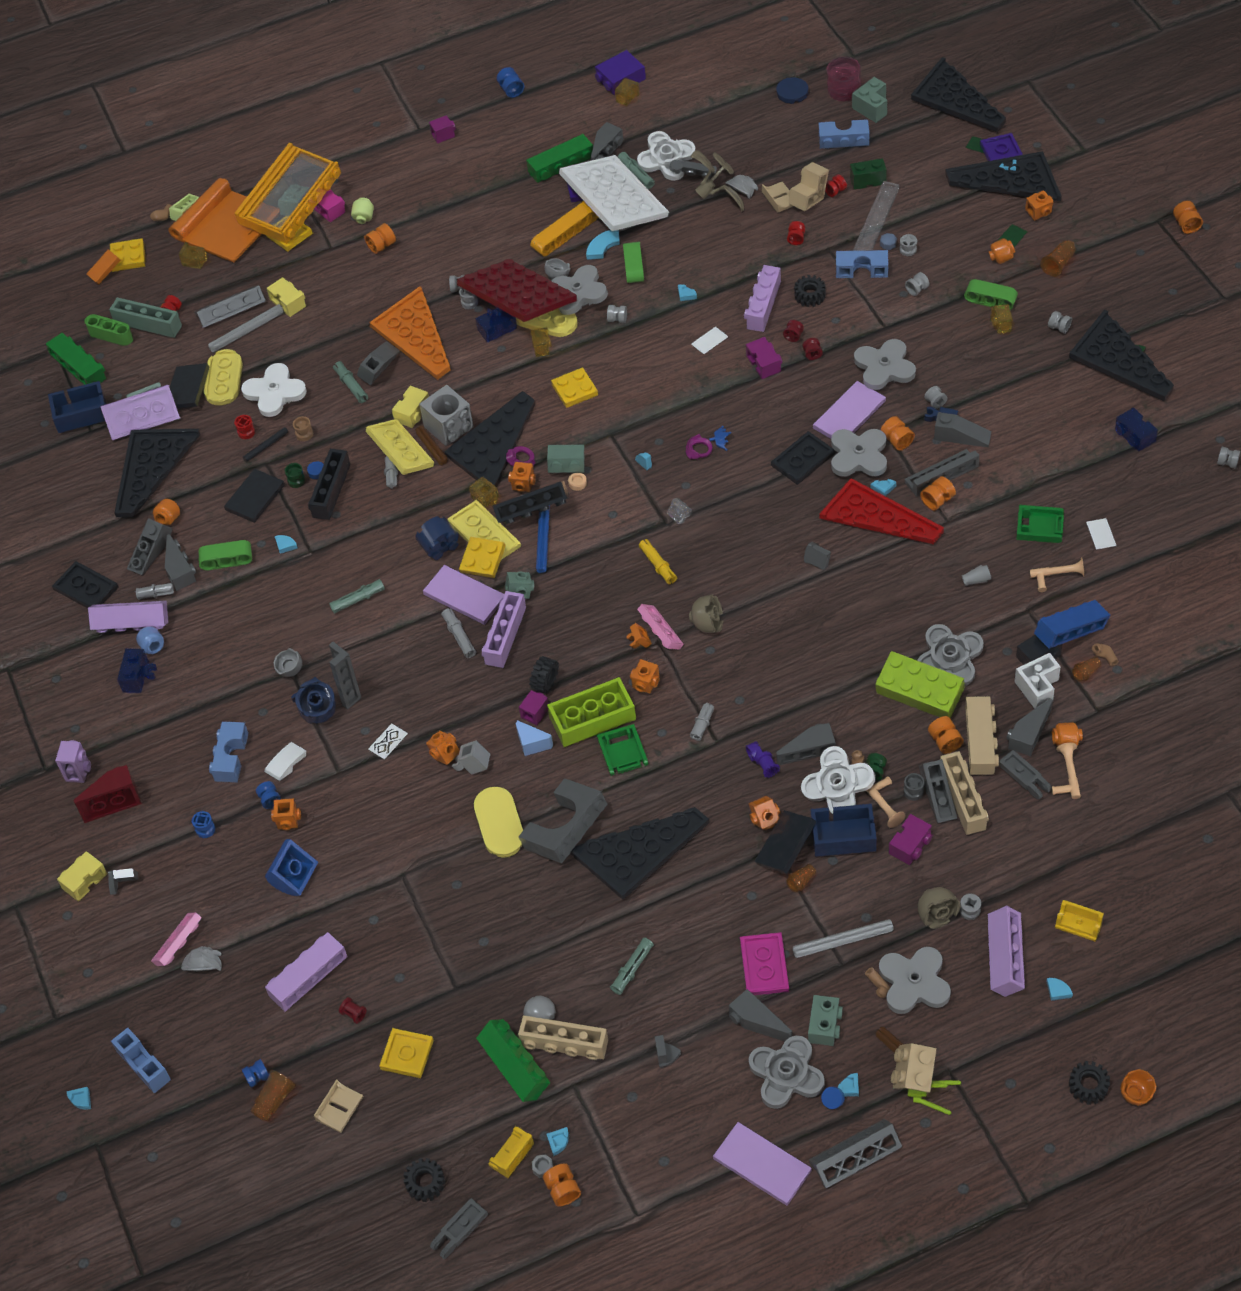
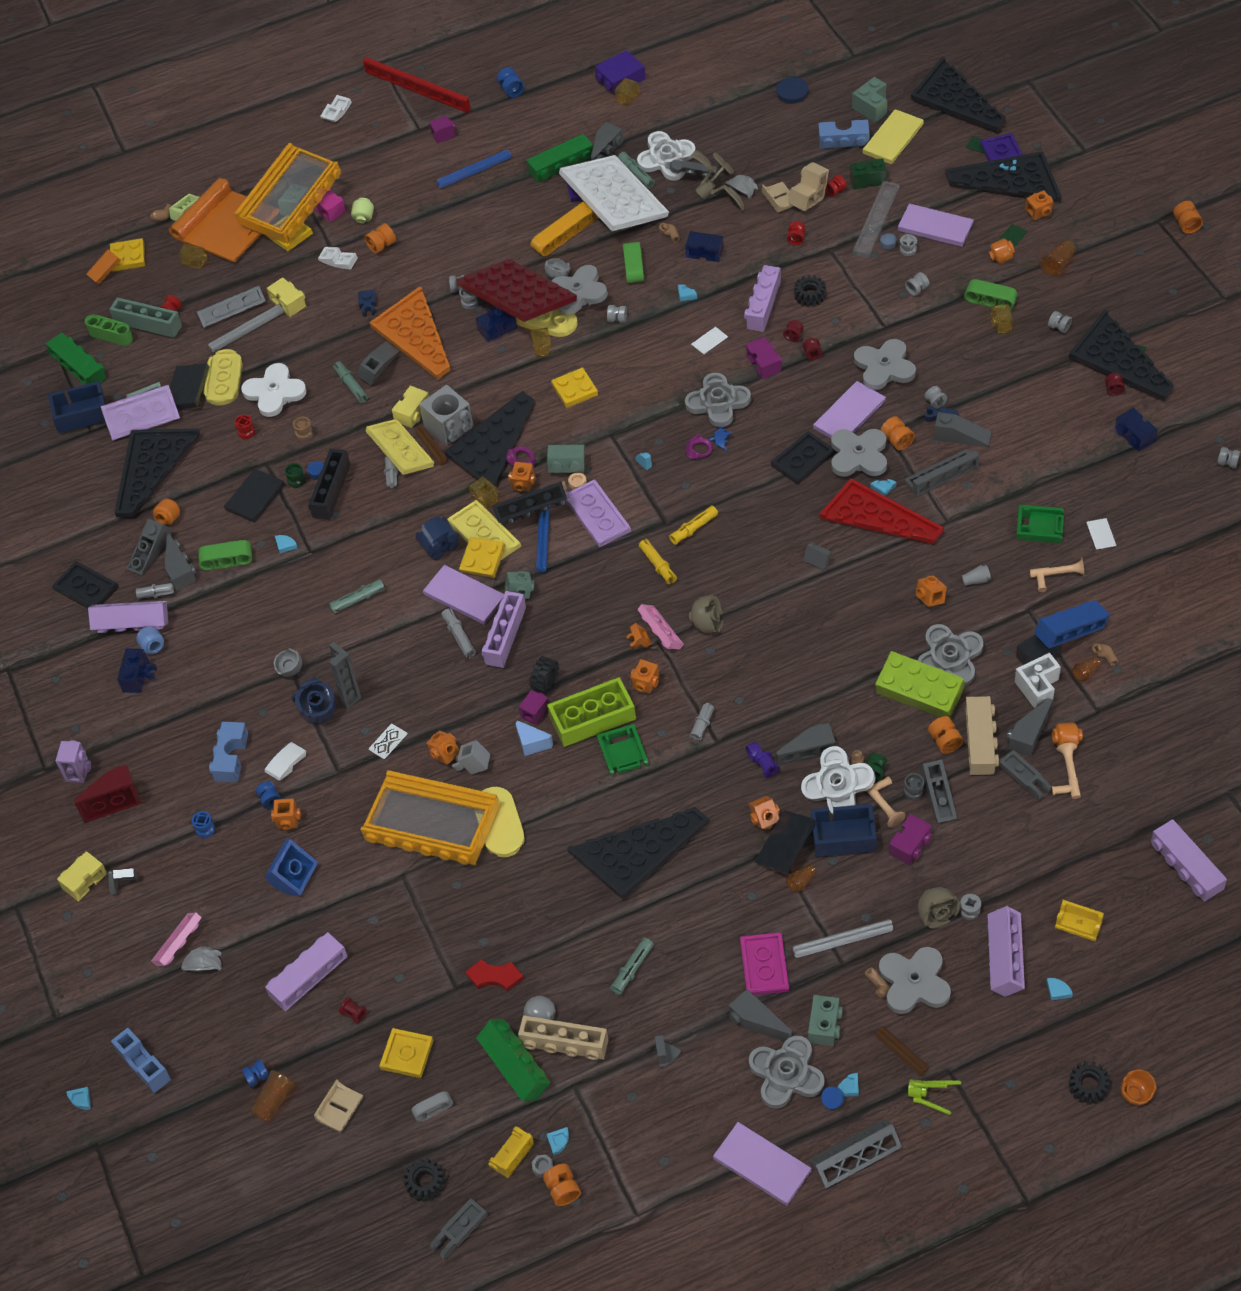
(265, 444): black bar -> none
(334, 257): none -> white slope
(336, 109): none -> white slope
(367, 301): none -> dark blue plate
(417, 85): none -> red tile
(431, 817): none -> window
(432, 1106): none -> light grey beam
(473, 169): none -> blue axle
(503, 976): none -> red tile
(559, 842): dark grey arch -> none
(597, 513): none -> lavender tile
(602, 243): medium azure tile -> none
(670, 230): none -> medium nougat arm
(679, 510): clear tile -> none
(688, 528): none -> yellow pin
(705, 246): none -> clear blue brick
(717, 399): none -> light grey plant
(843, 78): clear pink wheel -> none
(875, 261): medium blue arch -> none
(893, 136): none -> light yellow tile
(913, 1067): tan bracket -> none
(931, 591): none -> orange brick
(935, 225): none -> lavender tile
(937, 493): orange wheel -> none
(964, 795): tan brick -> none
(1114, 384): none -> dark red wheel
(1188, 860): none -> lavender brick

